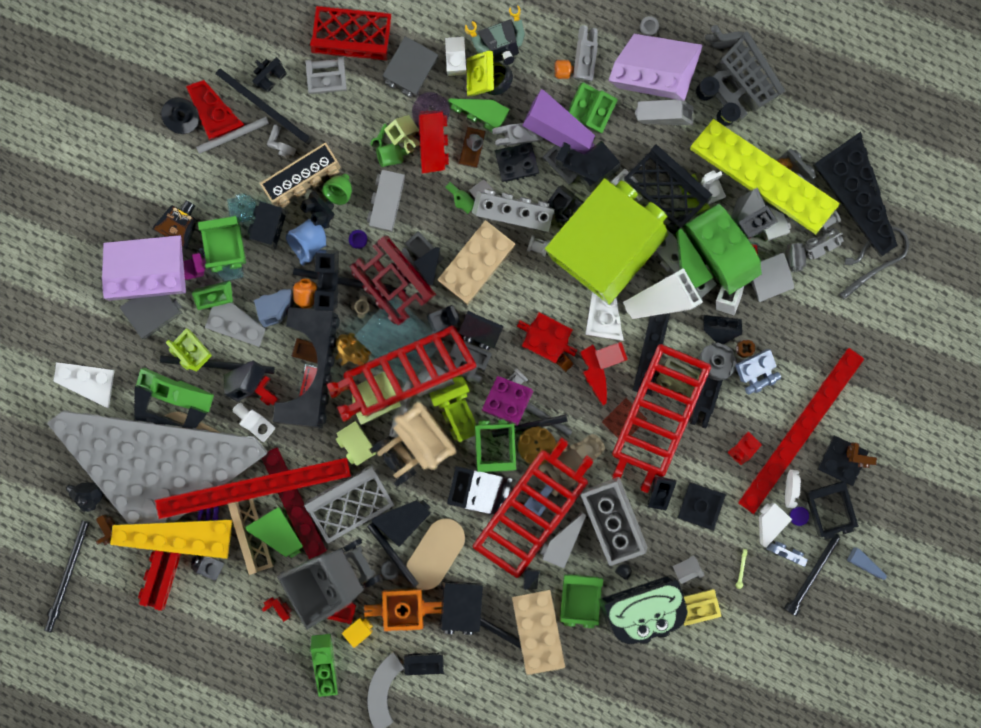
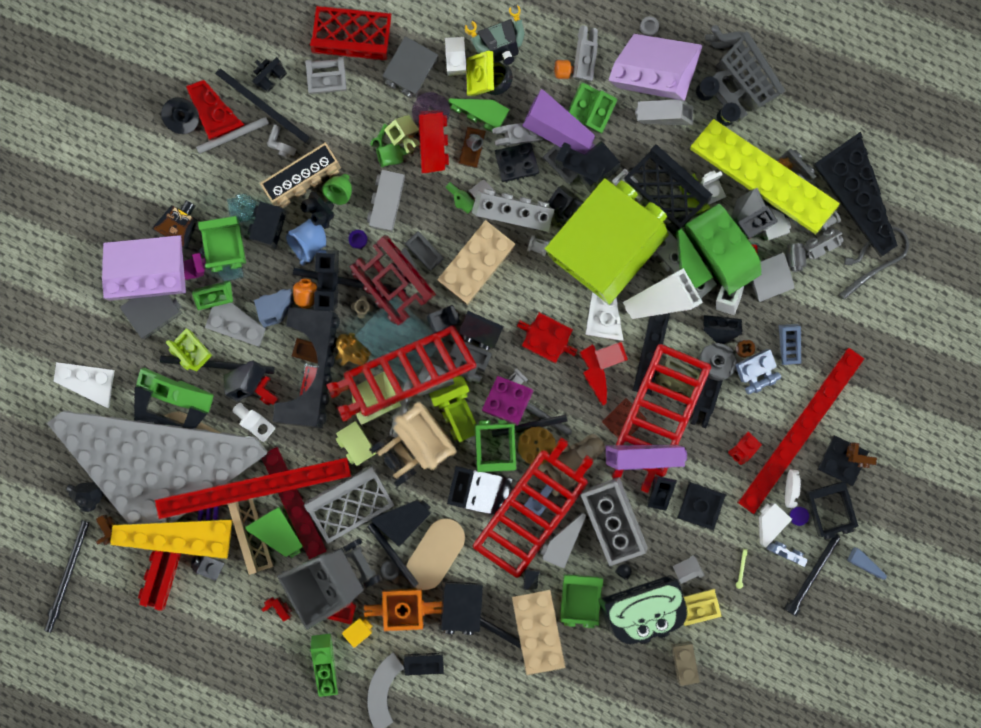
(428, 265): black slope -> none
(565, 363): reddish brown piece -> none
(645, 456): none -> medium lavender slope
(685, 663): none -> dark tan brick
(783, 344): none -> sand blue slope

